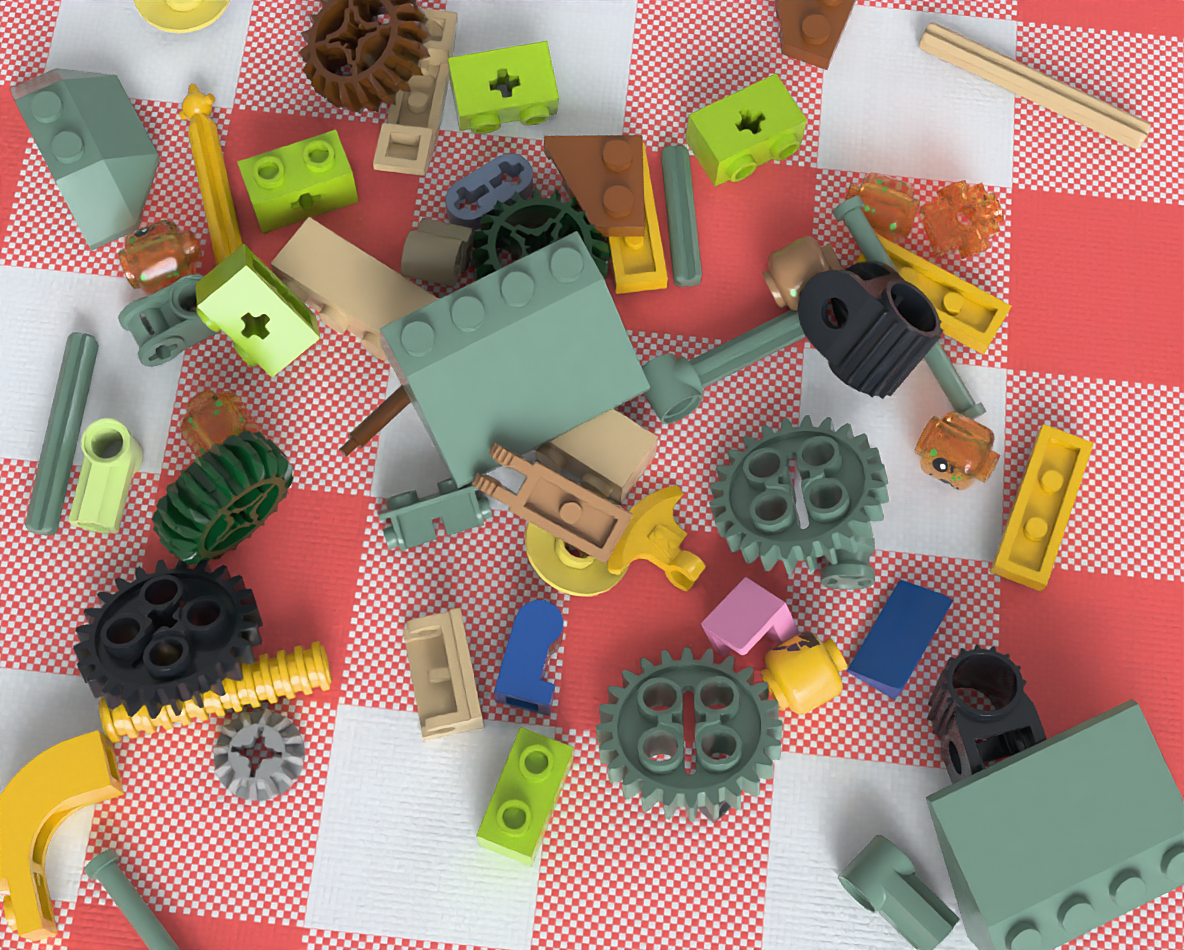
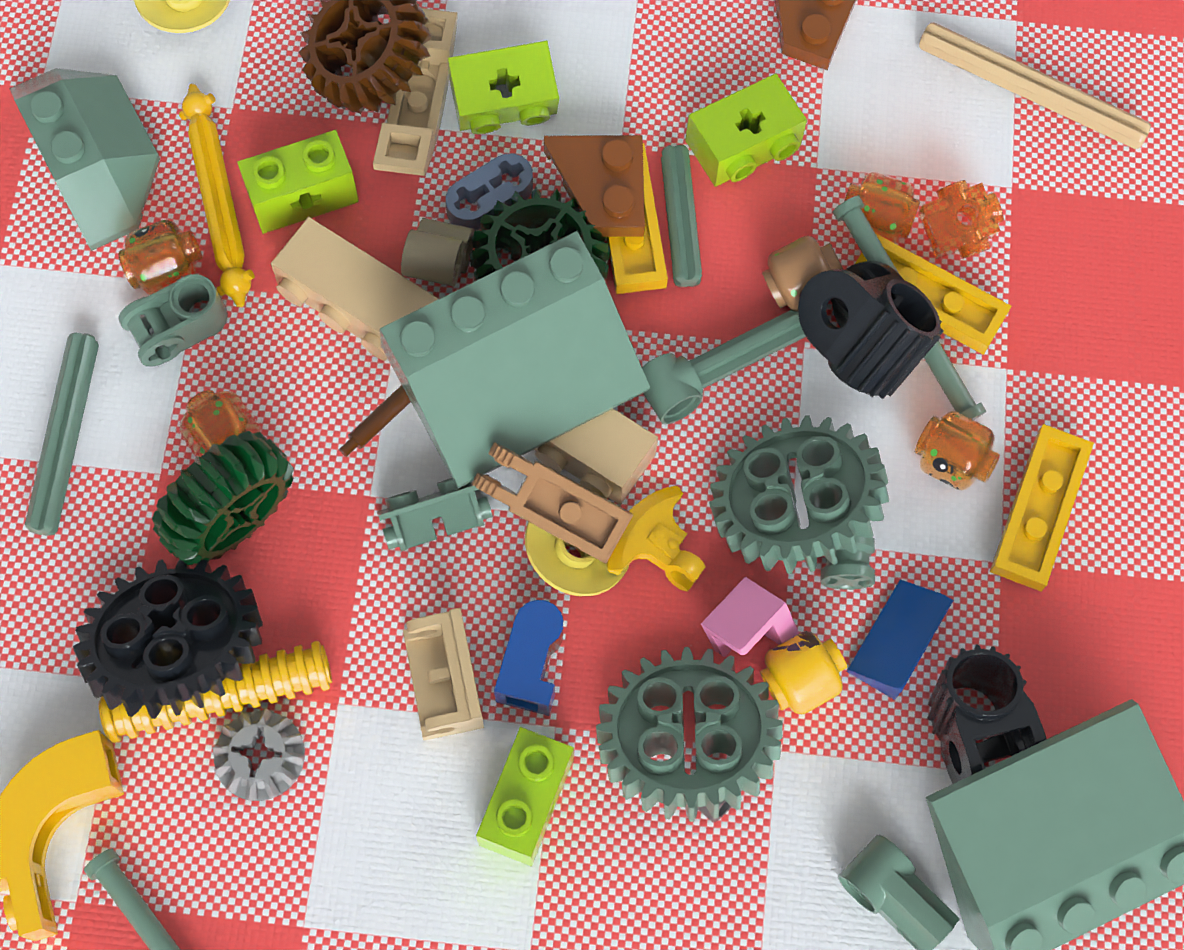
(104, 482): yellowish green piece -> none
(248, 285): brick -> none

